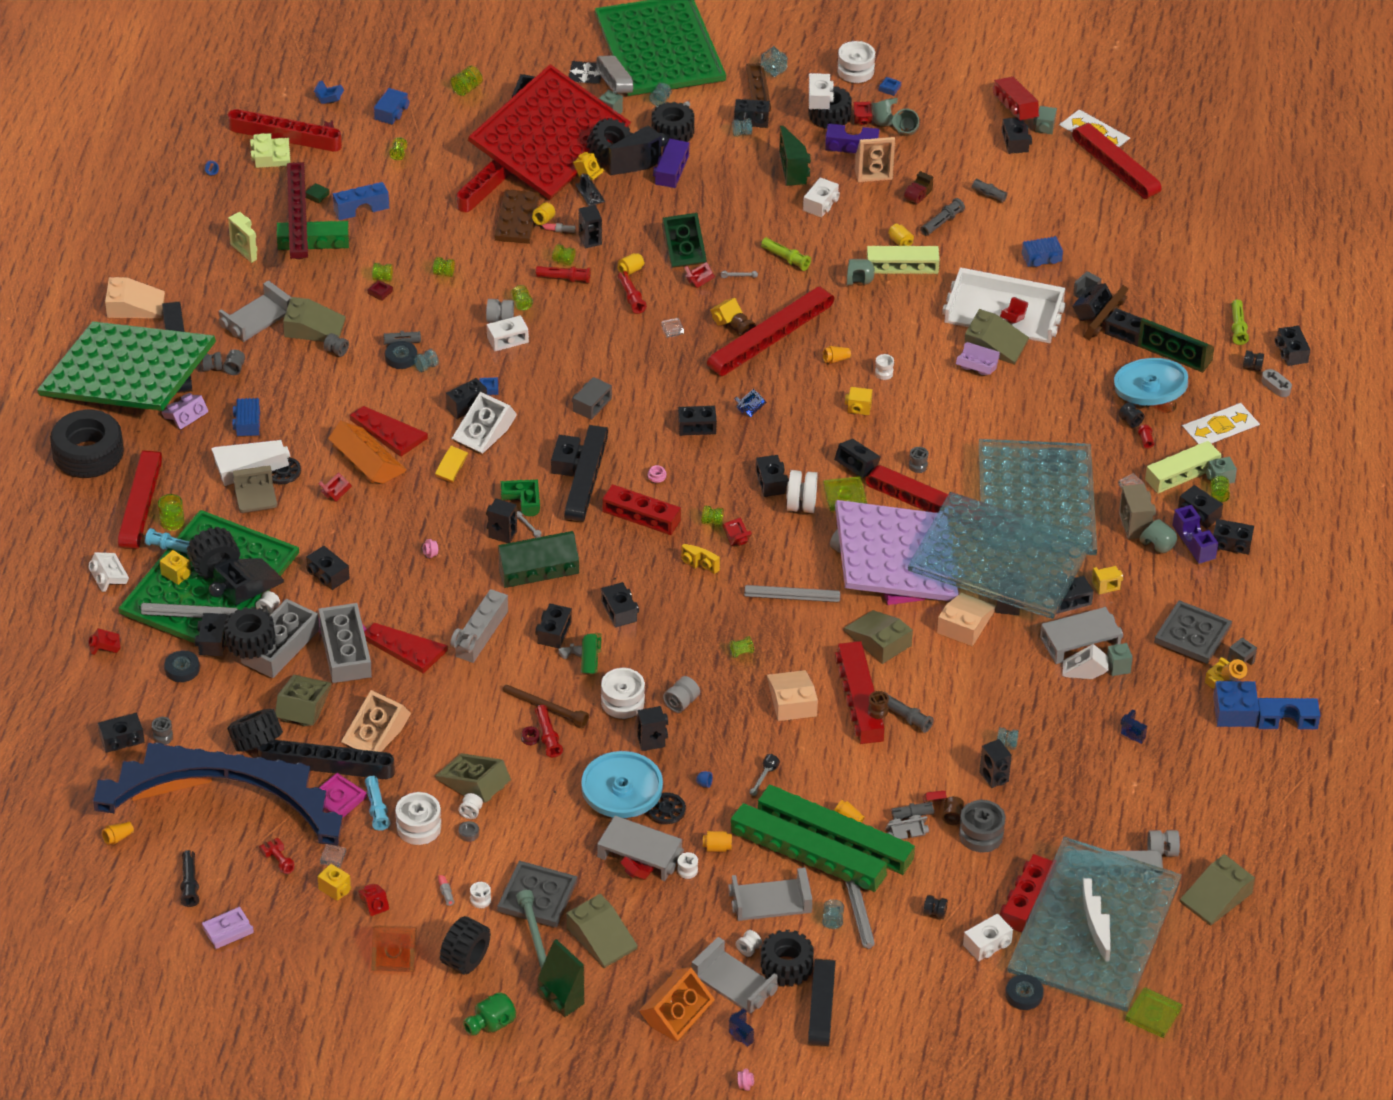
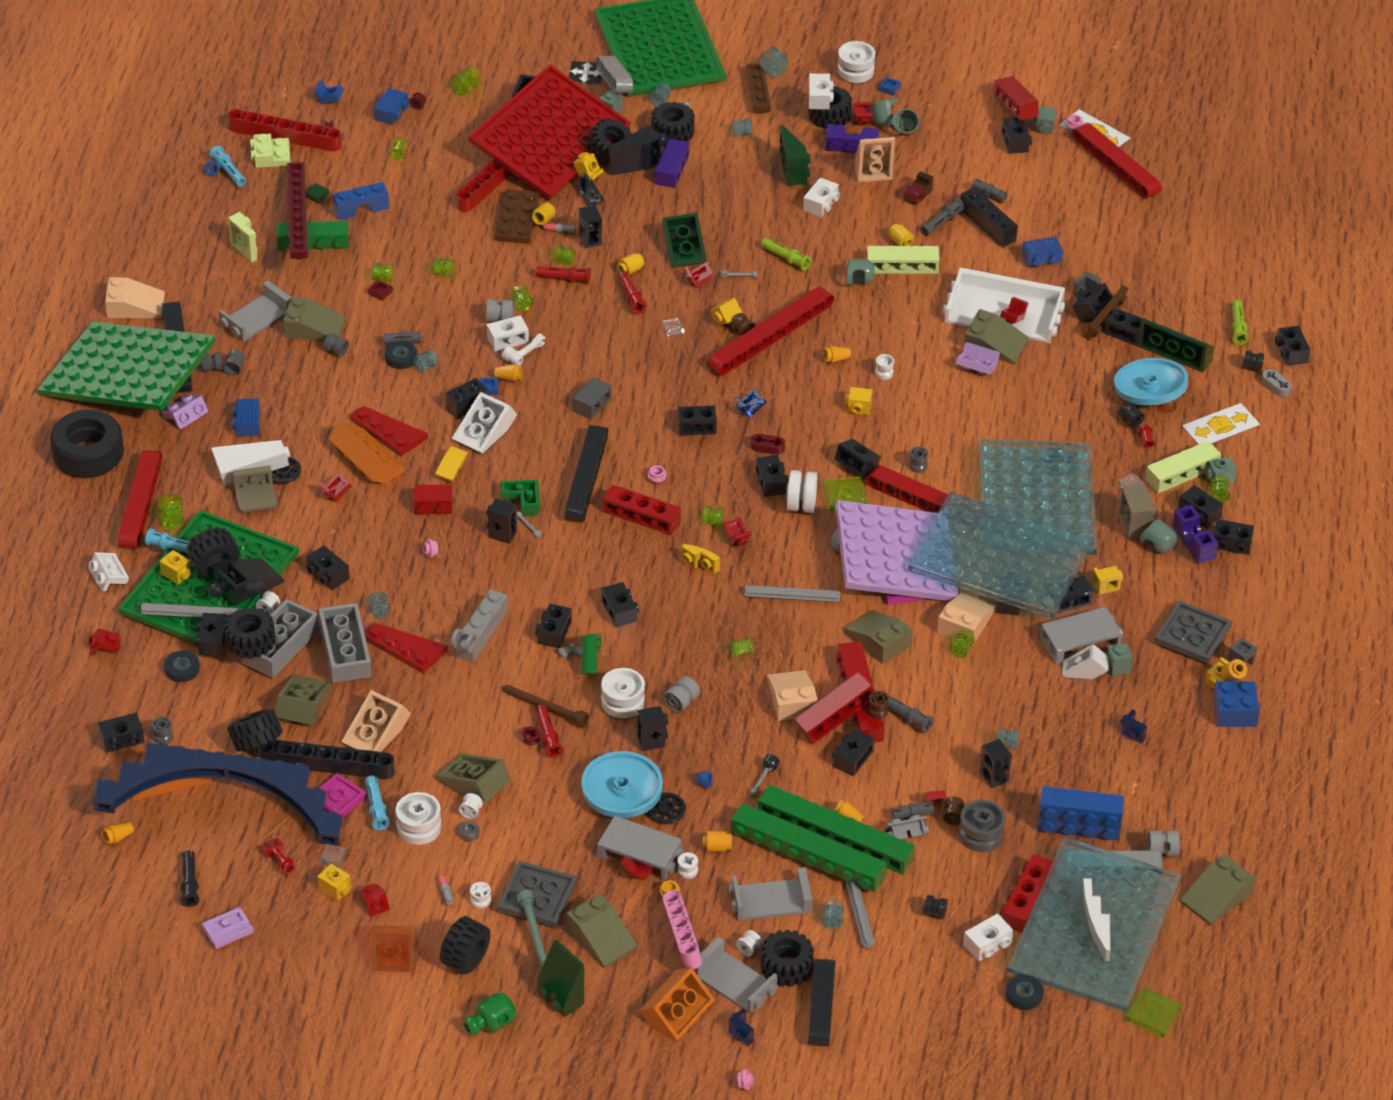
(237, 177): none -> medium azure pin
(378, 605): none -> clear light blue wheel
(417, 100): none -> dark red bush
(433, 499): none -> red brick
(509, 372): none -> light orange cone
(515, 357): none -> white brick
(538, 559): dark green slope -> none
(566, 455): black brick -> none
(668, 886): none -> light orange plate
(682, 929): none -> bright pink beam
(756, 110): black brick -> none
(767, 444): none -> dark red beam
(835, 708): none -> brick
(853, 752): none -> black brick
(963, 642): none -> clear neon green wheel
(989, 217): none -> black brick
(1074, 121): none -> bright pink plate
(1080, 813): none -> blue brick
(1302, 710): blue arch -> none

